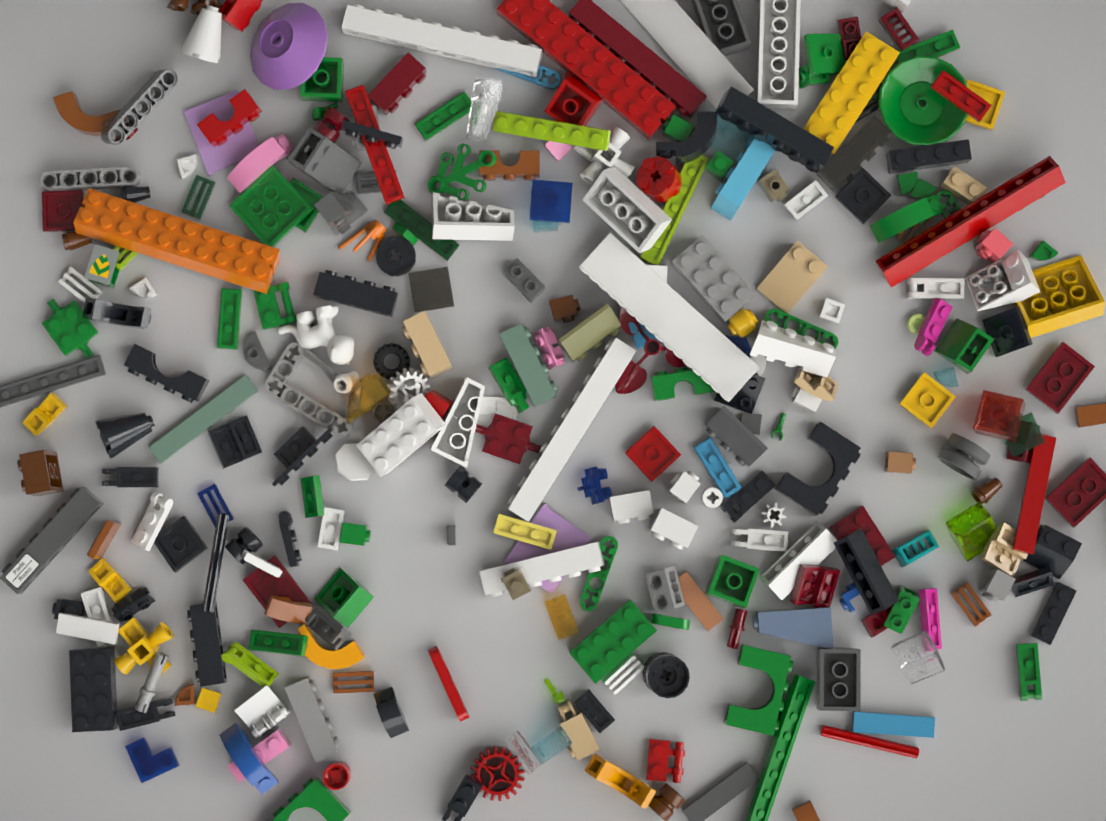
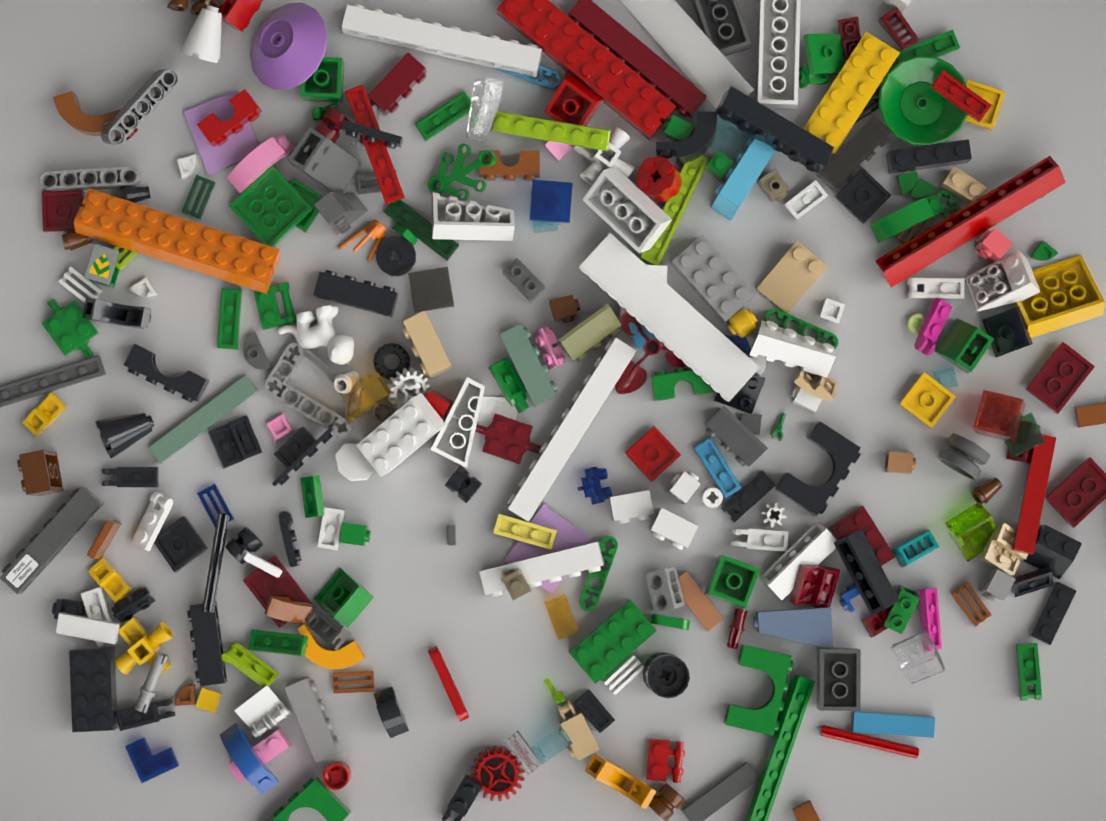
(279, 427): none -> bright pink tile

